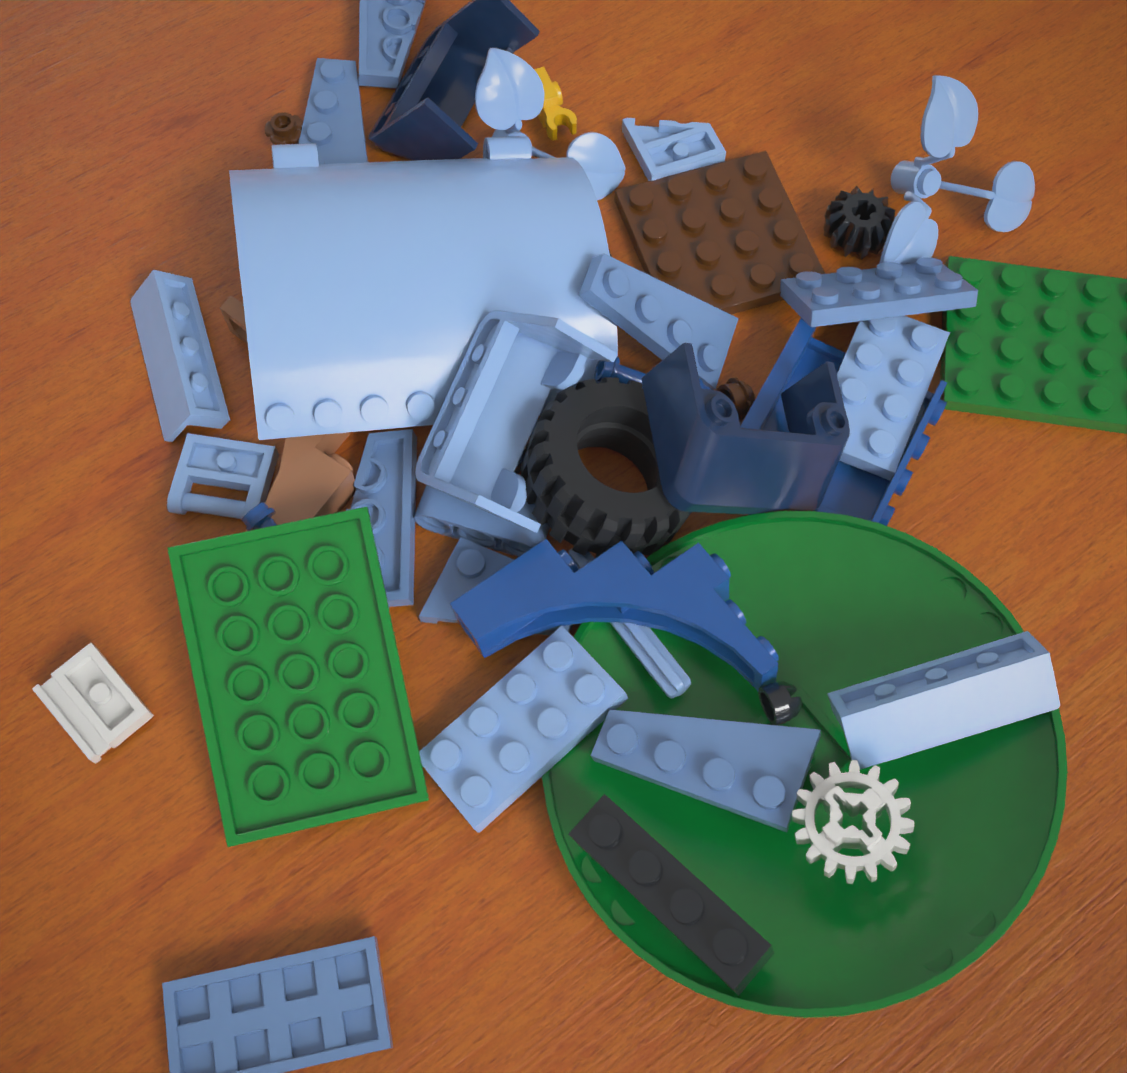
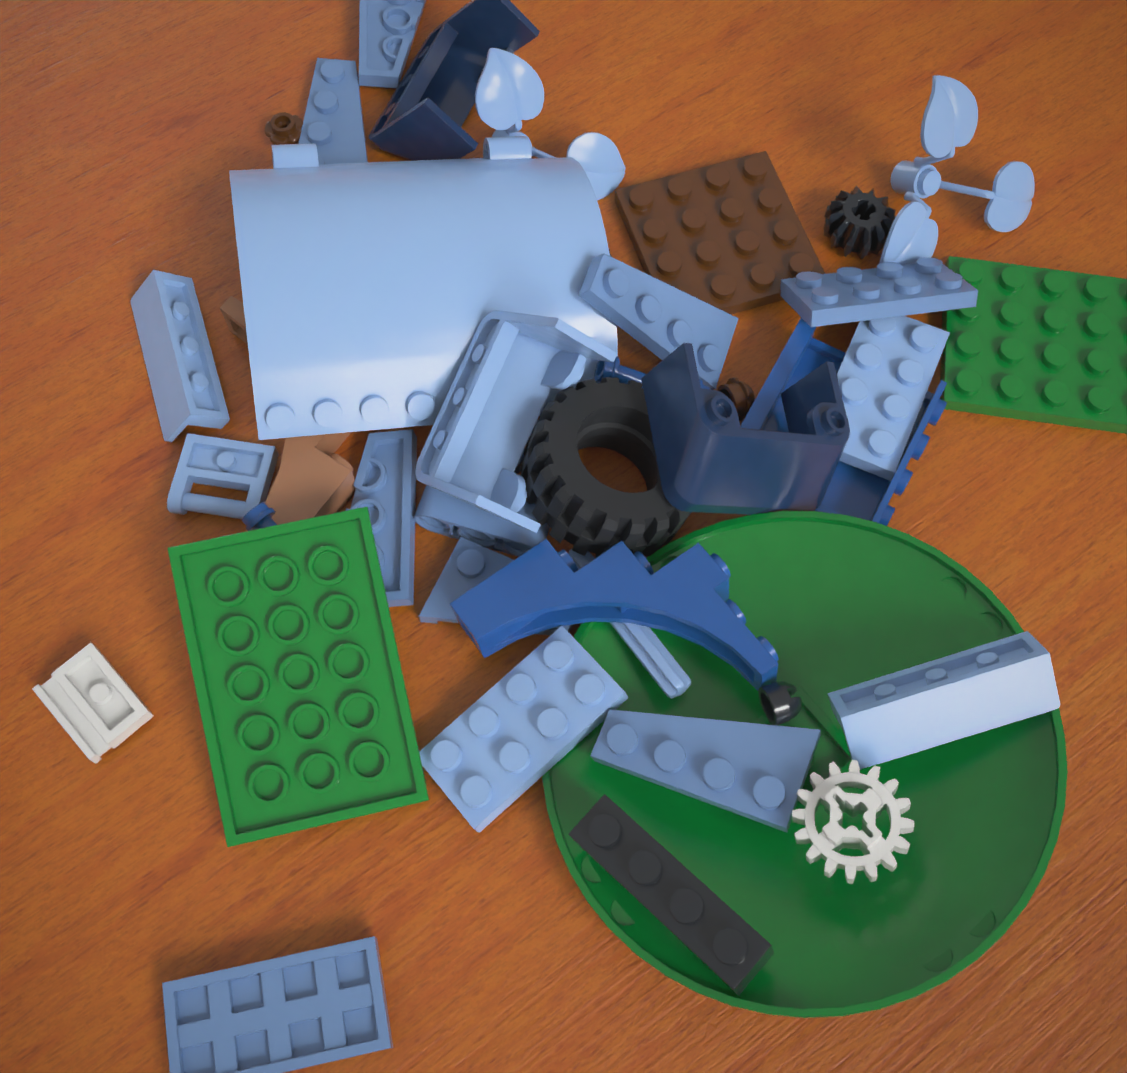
(552, 113): yellow plate -> none
(673, 147): light blue wing -> none

